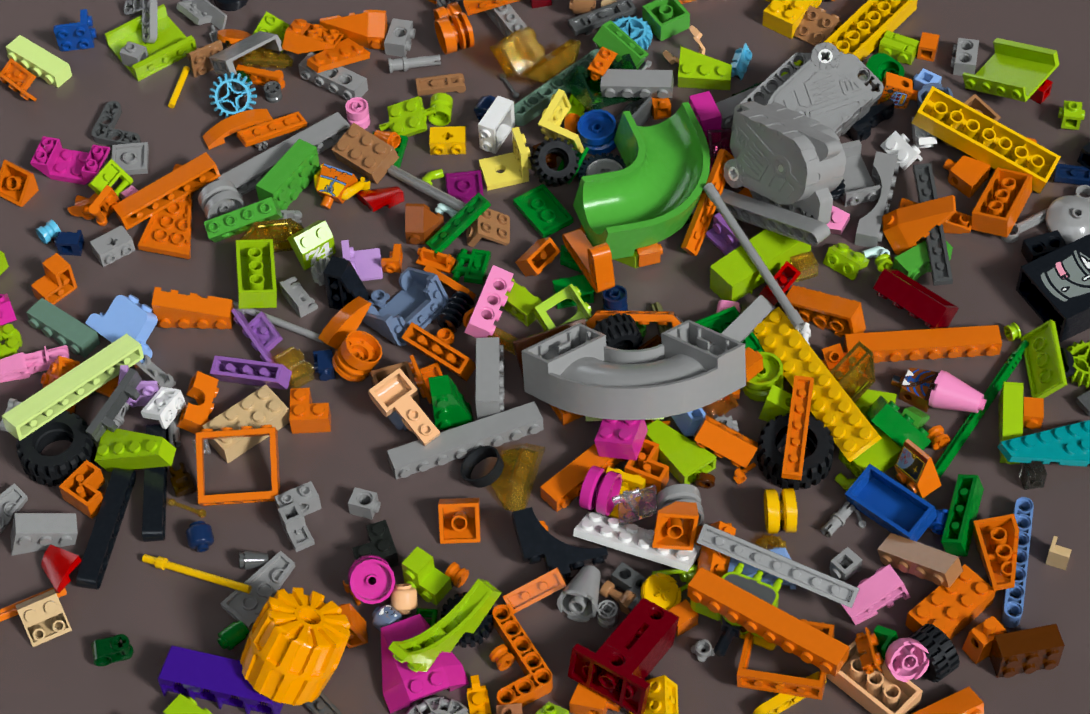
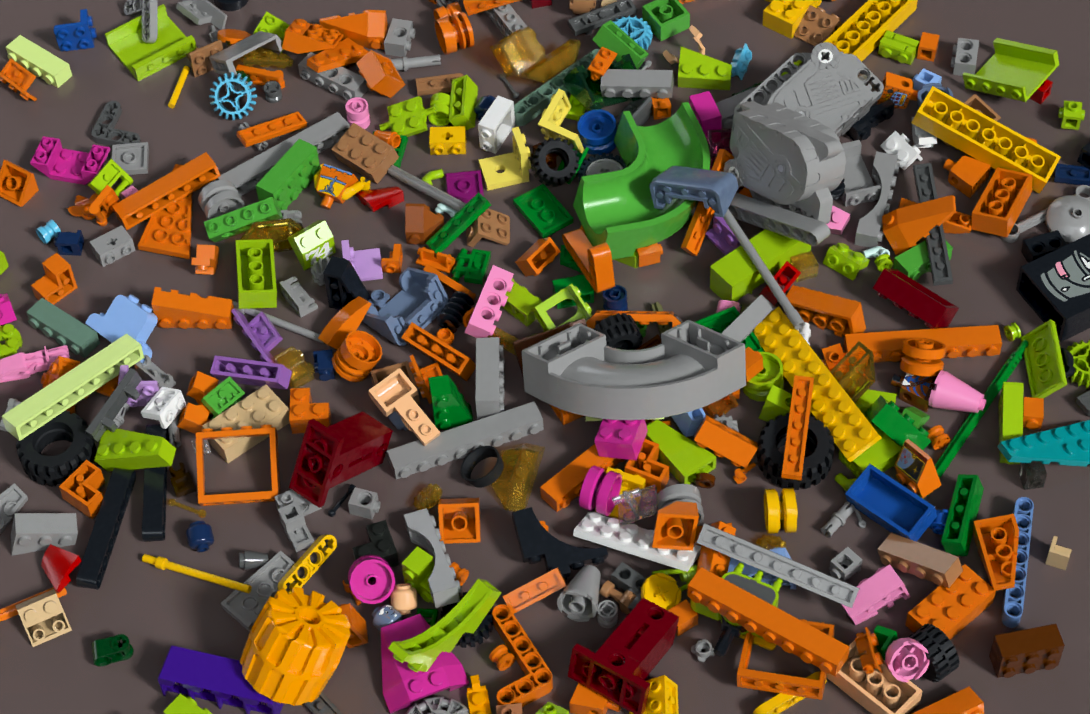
(133, 53): light grey brick -> none
(206, 259): none -> orange brick
(223, 397): none -> bright green bracket
(232, 635): green brick -> none
(234, 123): orange slope -> none
(305, 562): none -> yellow beam
(332, 512): none -> black hinge
(337, 454): none -> dark red brick
(380, 74): none -> orange brick
(423, 500): none -> clear yellow gear
(441, 582): none -> light grey arch
(463, 101): none -> lime brick
(571, 121): orange cone -> none
(710, 186): none -> sand blue windscreen
(882, 63): green piece -> none
(922, 356): none -> orange wheel
(983, 637): orange torso -> none

